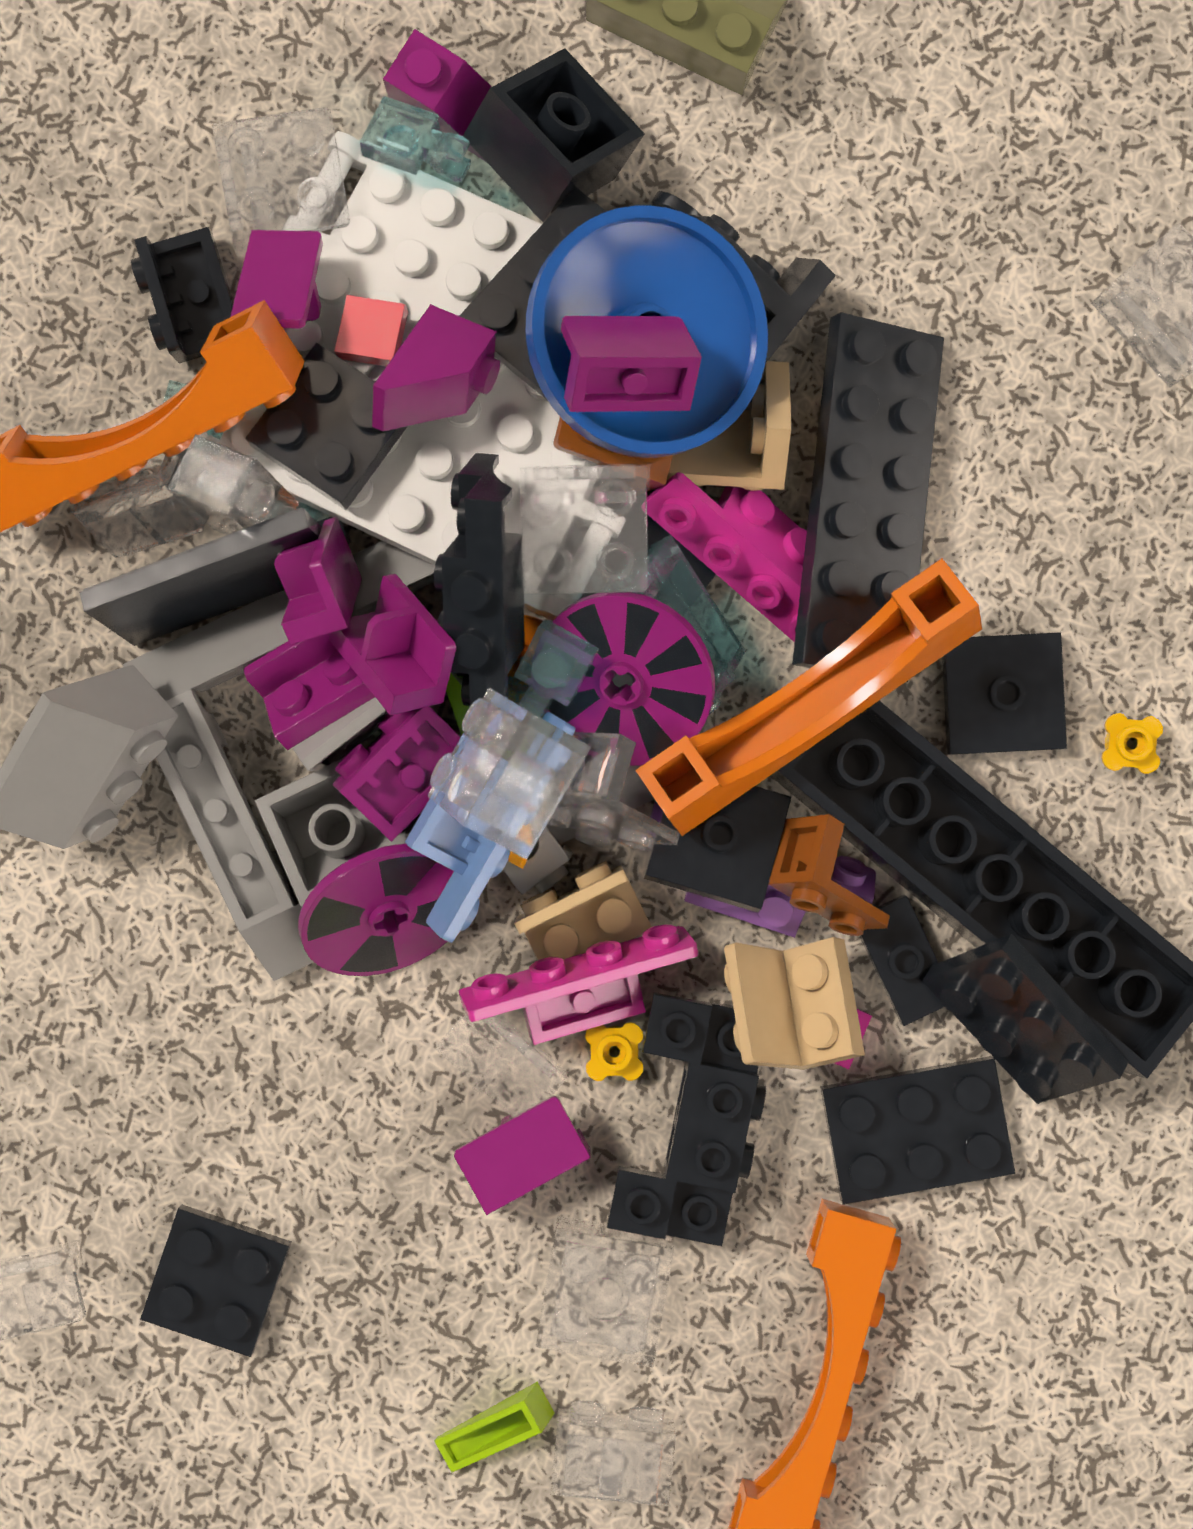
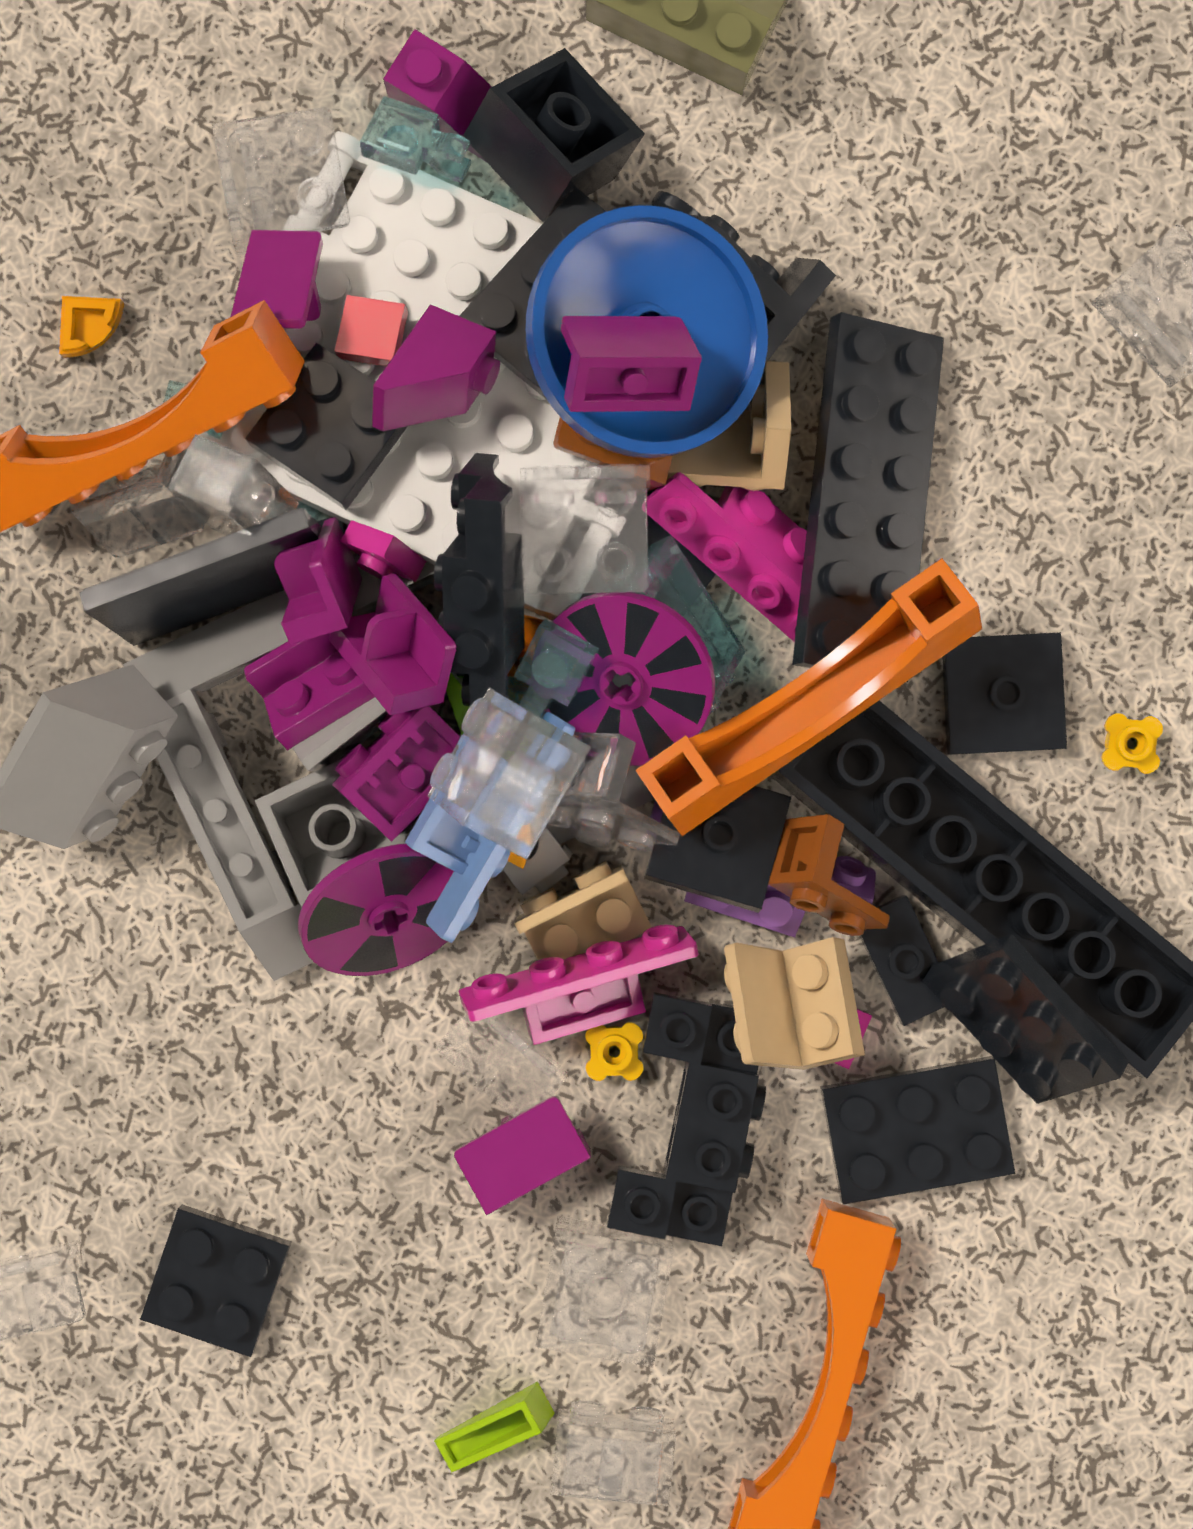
(87, 323): none -> light orange tile
(185, 289): black bracket -> none
(382, 552): none -> dark pink plate

